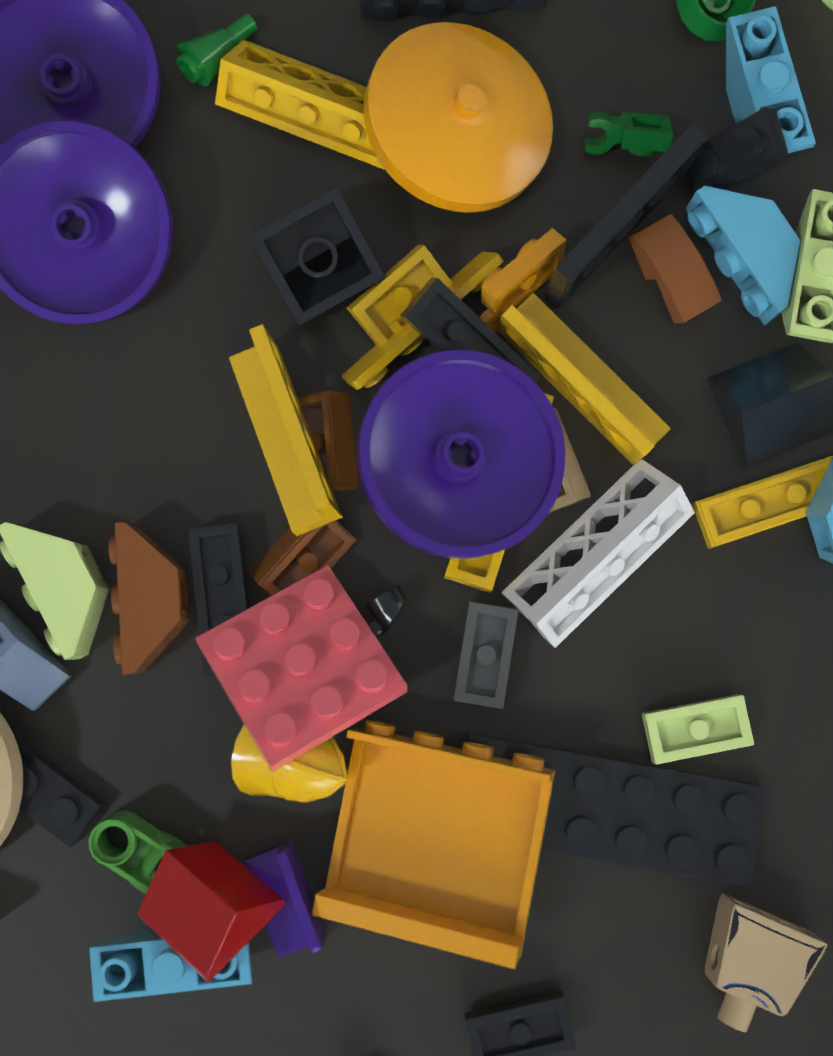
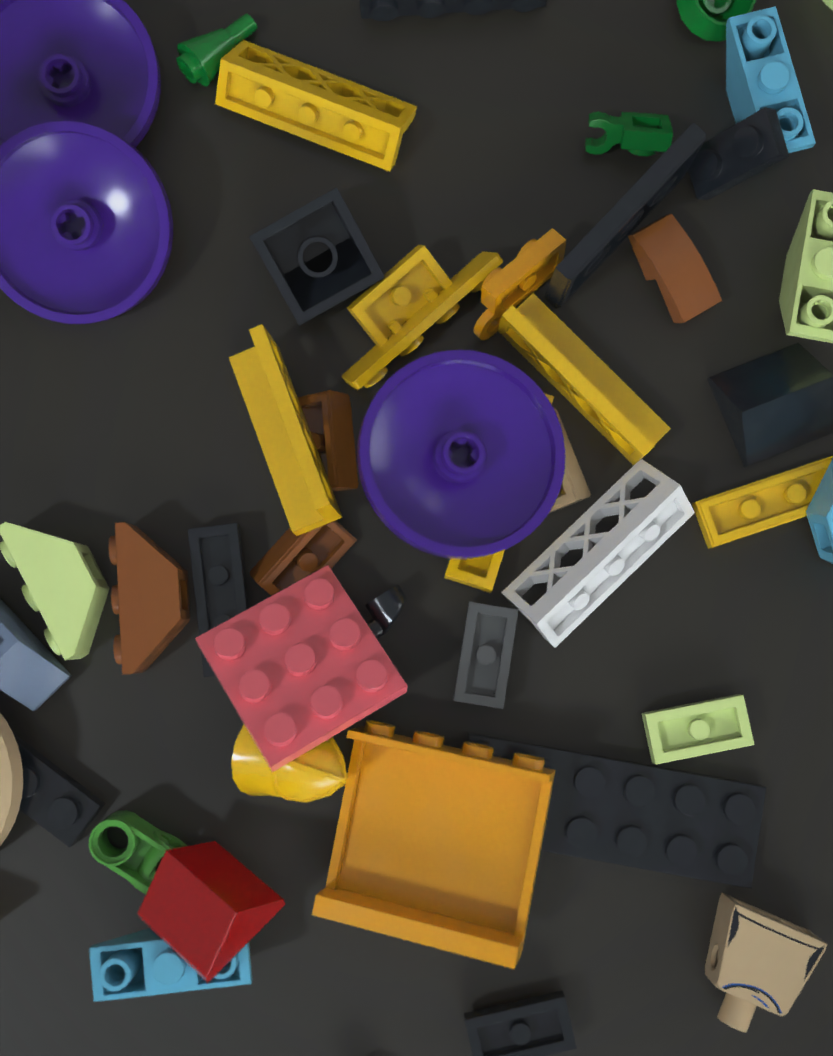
(294, 924): dark purple panel -> none
(453, 326): black plate -> none
(457, 117): light orange dish -> none
(749, 245): medium azure slope -> none

